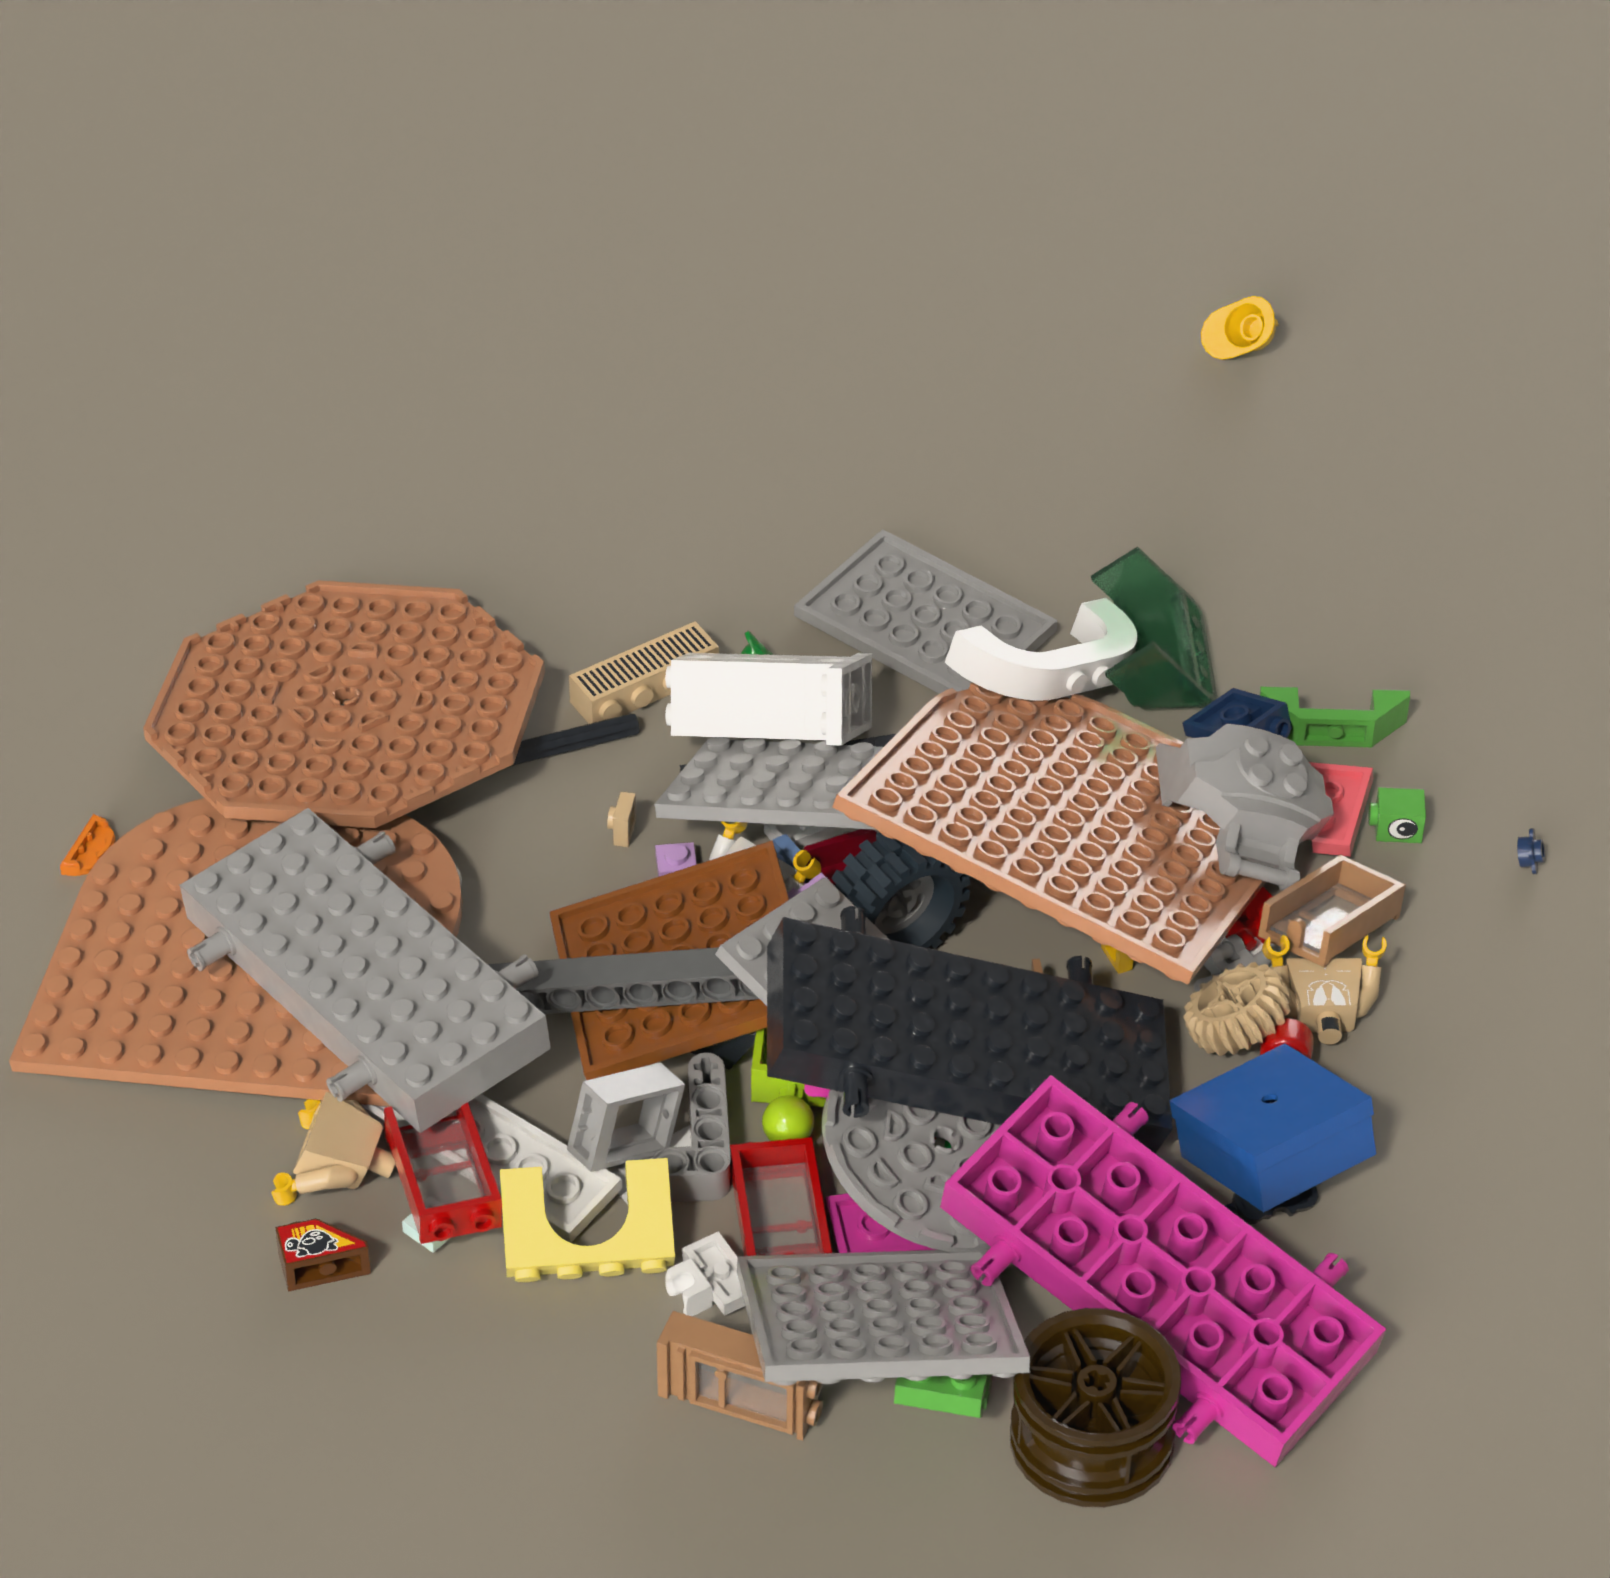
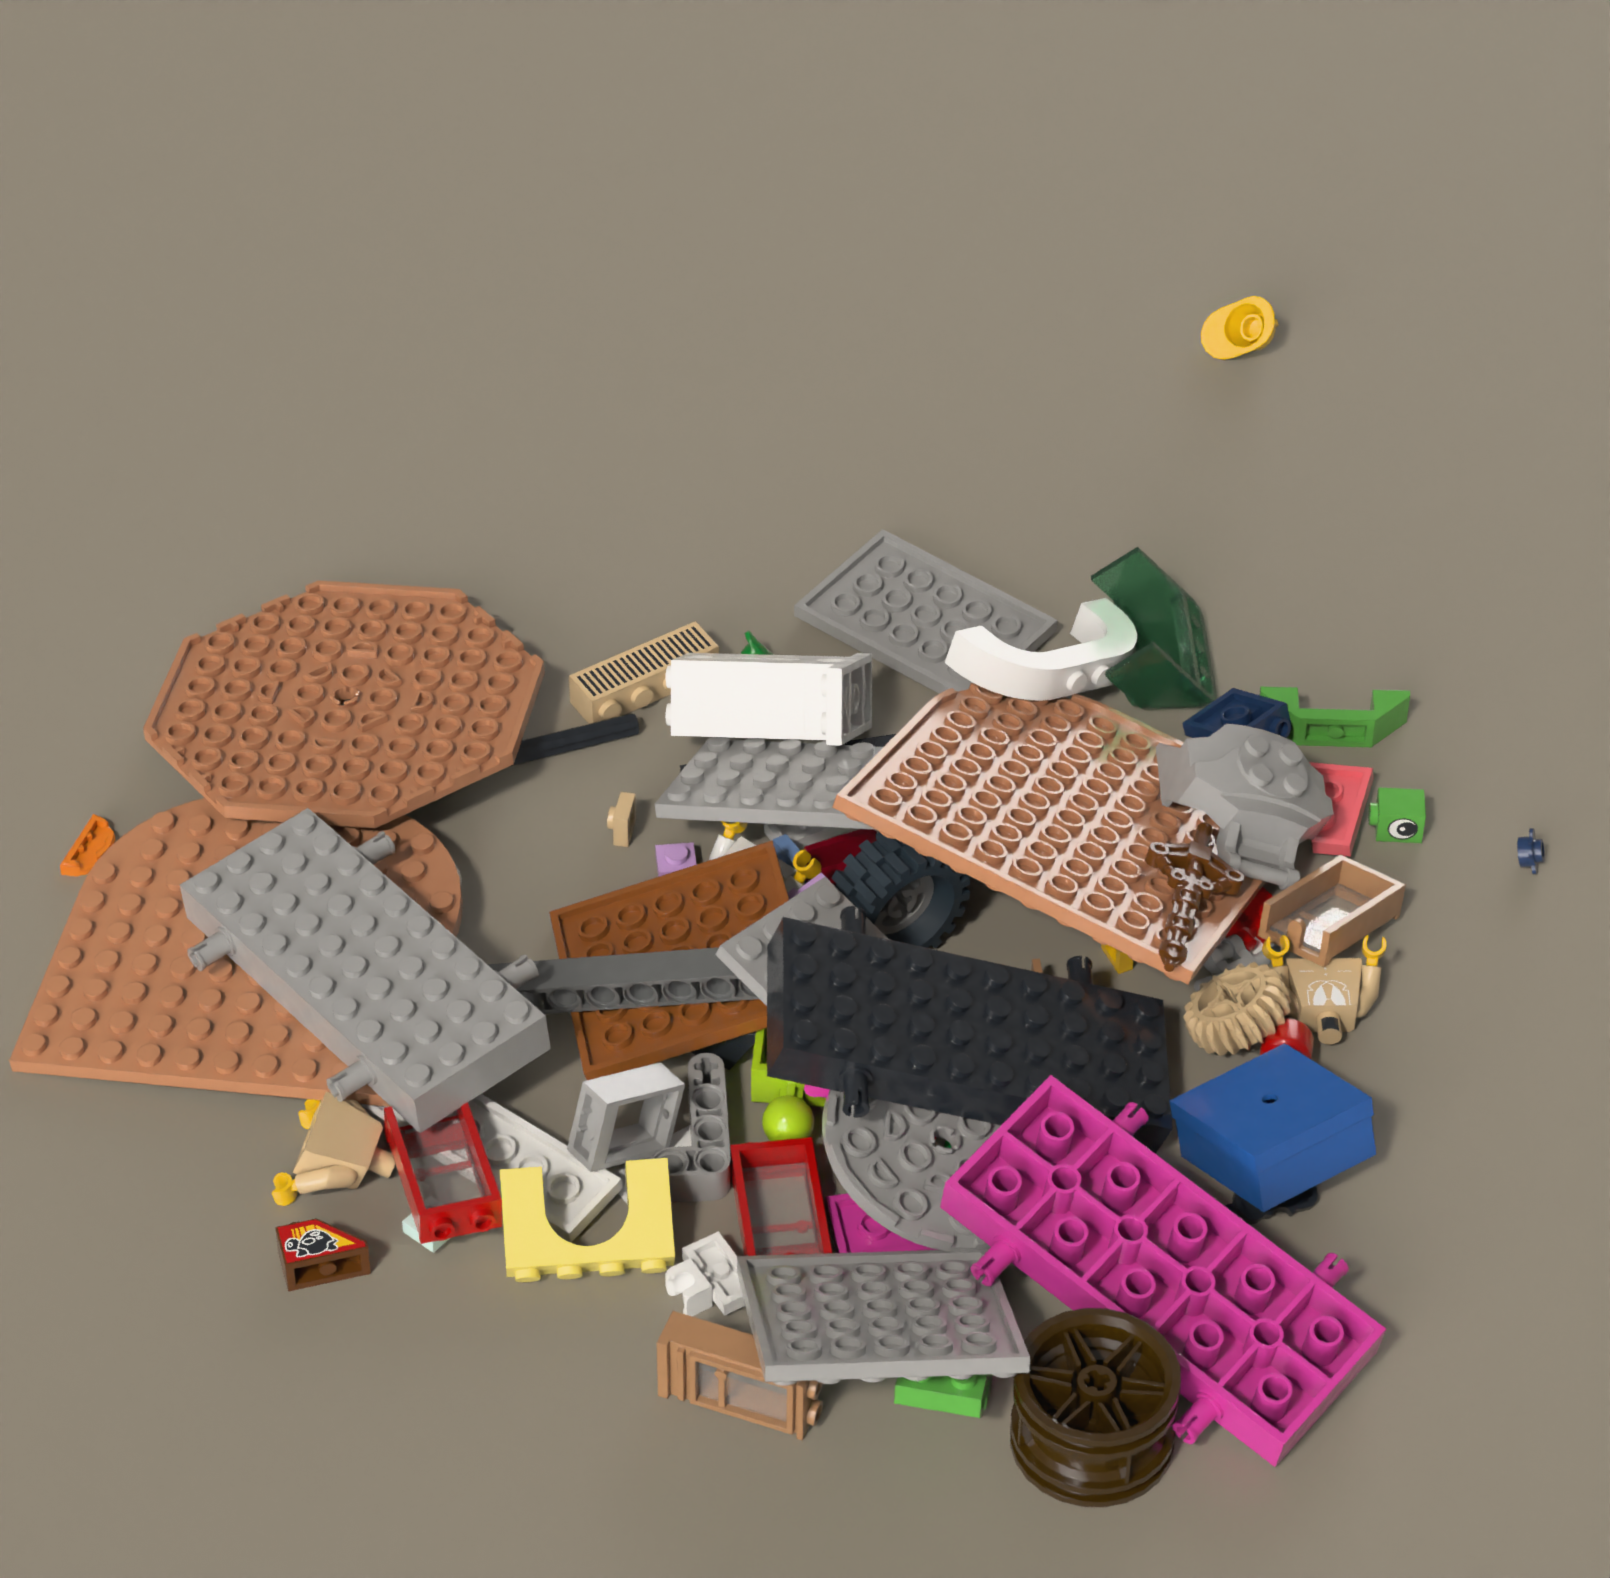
(1194, 875): none -> reddish brown bar

